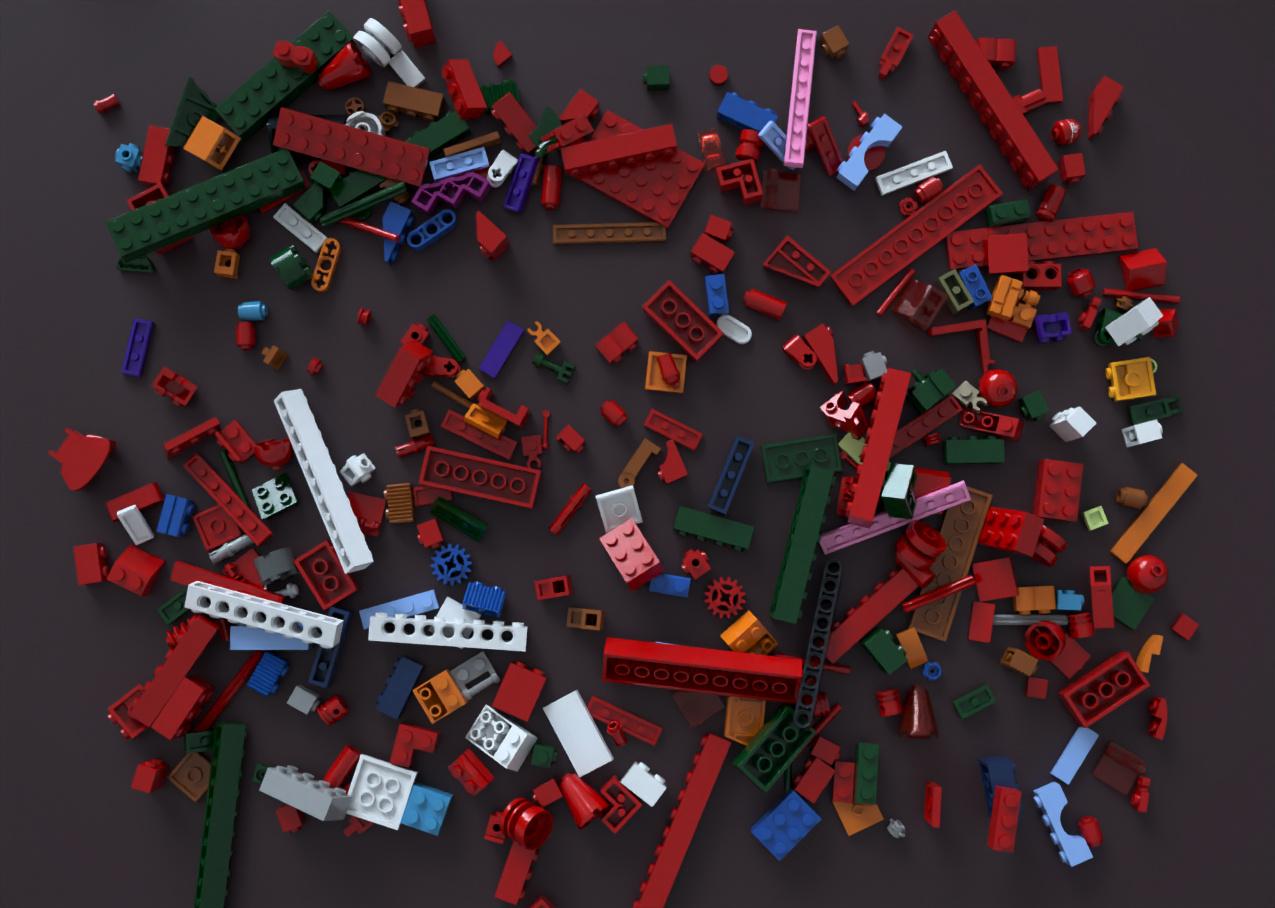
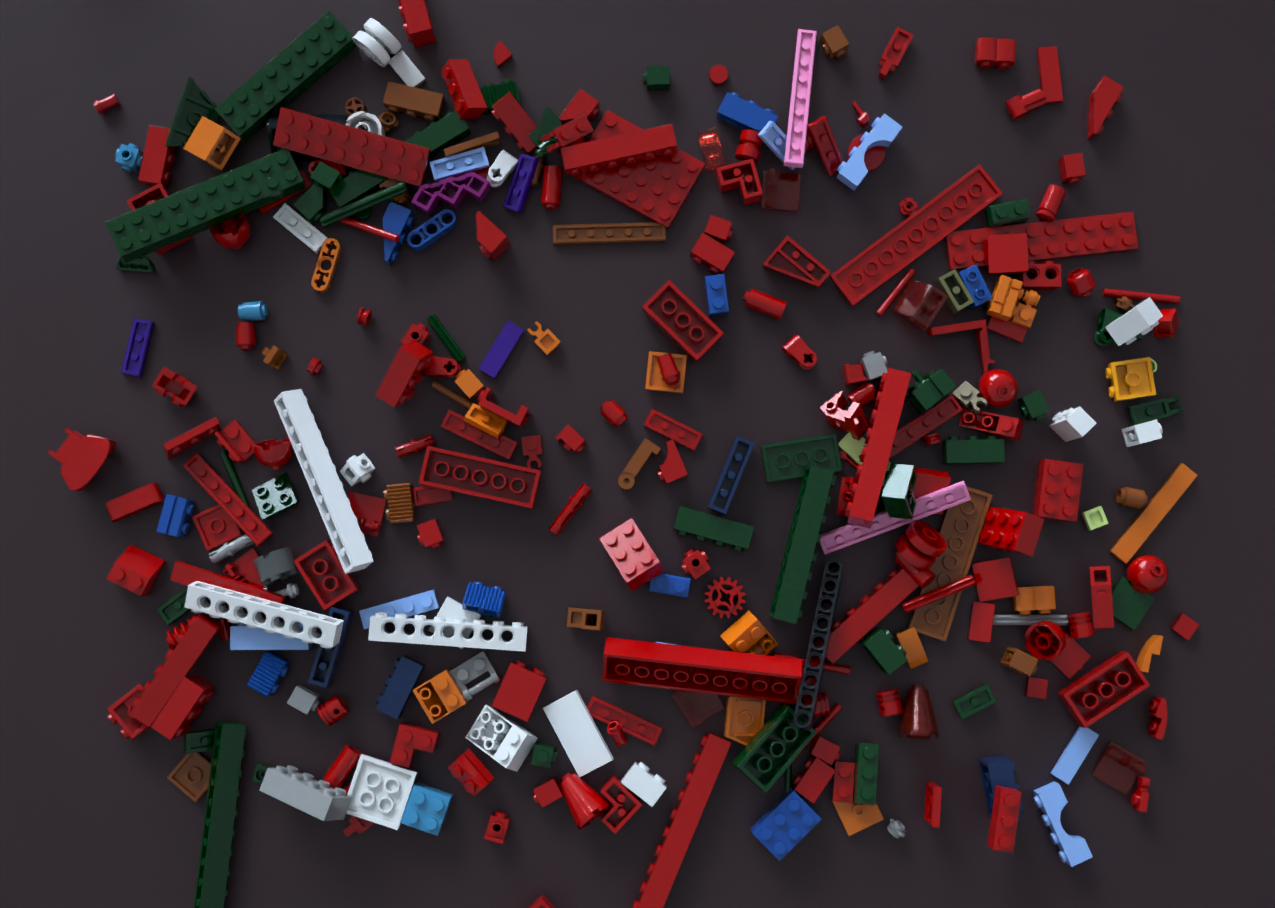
(91, 563): red brick -> none
(135, 524): white tile -> none
(150, 775): red brick -> none
(222, 259): orange brick -> none
(230, 691): red axle -> none
(290, 818): red brick -> none
(291, 267): dark green brick -> none
(293, 57): red brick -> none
(344, 68): red cone -> none
(411, 418): dark orange brick -> none
(453, 556): blue gear -> none
(459, 519): dark green plate -> none
(515, 873): red brick -> none
(526, 823): red wheel -> none
(546, 414): red hinge -> none
(553, 587): red brick -> none
(562, 370): dark green hinge -> none
(617, 343): red brick -> none
(618, 507): white tile -> none
(734, 329): white tile -> none
(822, 343): red slope -> none
(913, 173): white plate -> none
(928, 190): red brick -> none
(937, 671): blue plate -> none
(992, 101): red brick -> none
(1047, 546): red wheel -> none
(1052, 327): dark purple cylinder -> none
(1066, 131): red head -> none
(1068, 600): dark azure brick -> none
(1086, 318): red plate -> none
(1091, 831): red brick -> none
(1143, 269): red slope -> none

